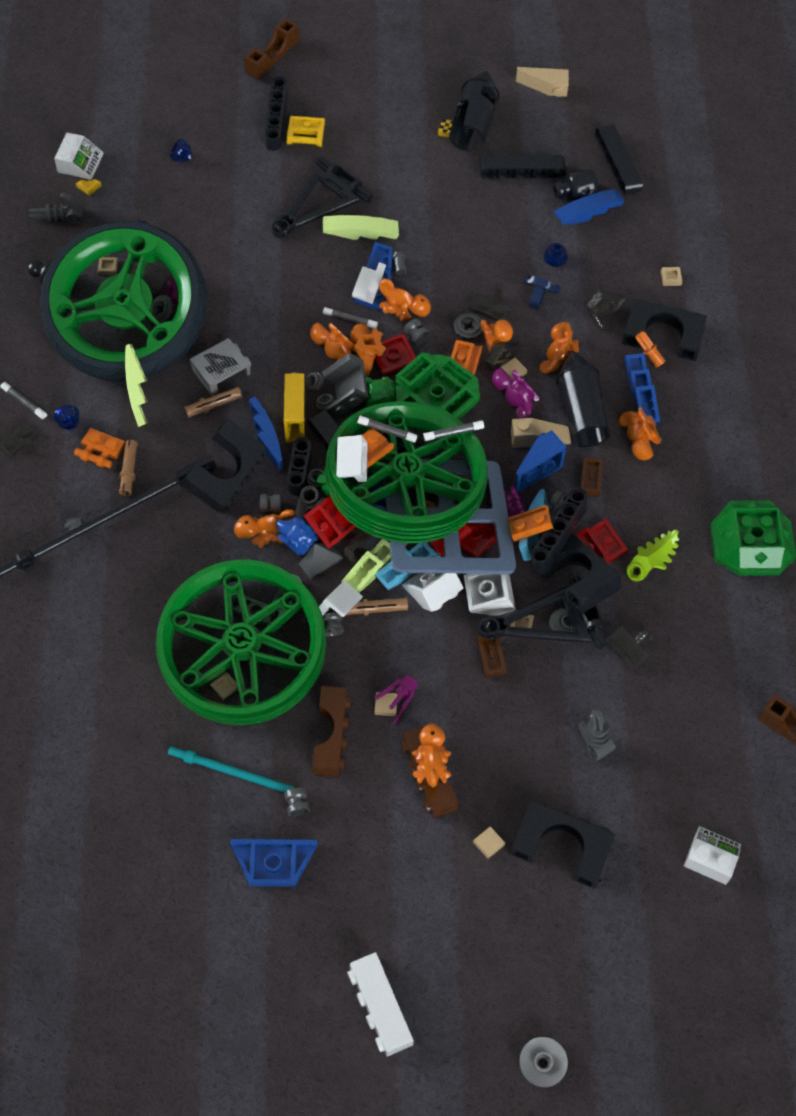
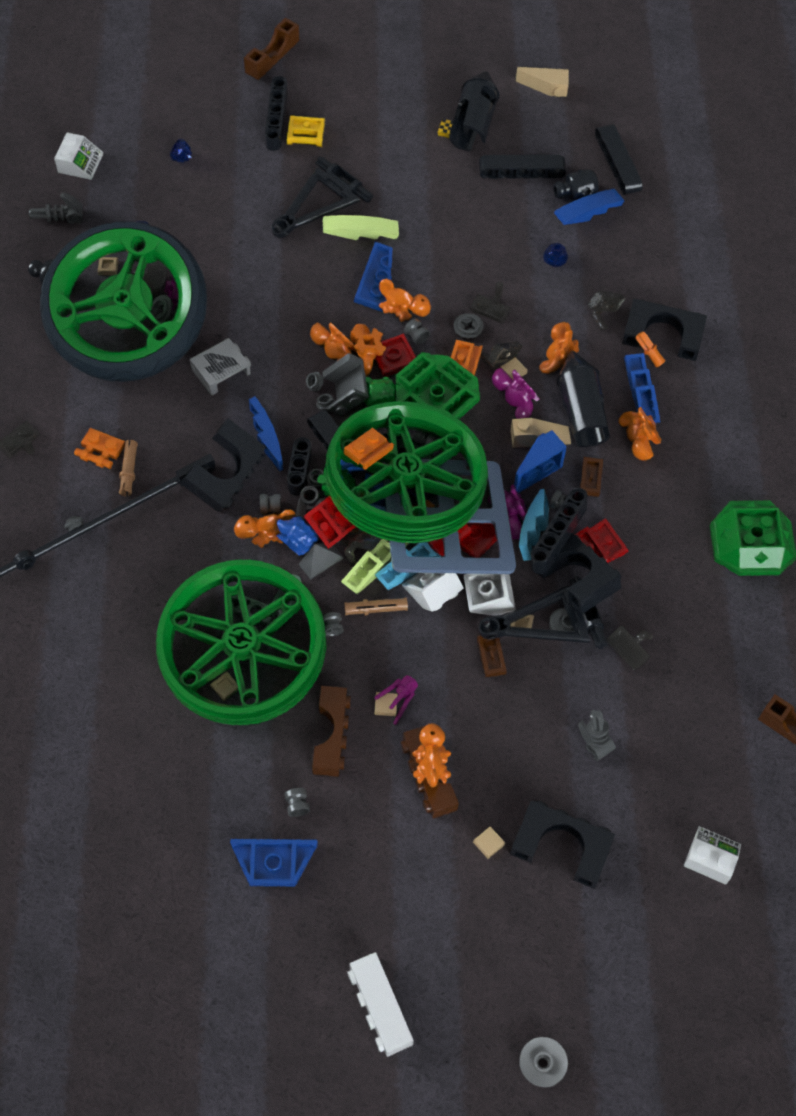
(23, 400): flat silver bar -> none
(67, 417): clear blue cone -> none
(88, 186): yellow tile -> none
(134, 378): yellowish green slope -> none
(191, 757): teal bar -> none
(212, 402): medium nougat pin -> none
(294, 406): yellow slope -> none
(341, 599): white panel -> none
(350, 318): flat silver bar -> none
(352, 457): white panel -> none
(368, 283): white panel -> none
(387, 429): flat silver bar -> none
(399, 262): dark grey pin -> none
(453, 430): flat silver bar -> none
(496, 333): orange animal -> none
(530, 523): orange plate -> none
(541, 287): dark blue tile -> none
(653, 555): lime plant -> none
(671, 276): tan tile -> none

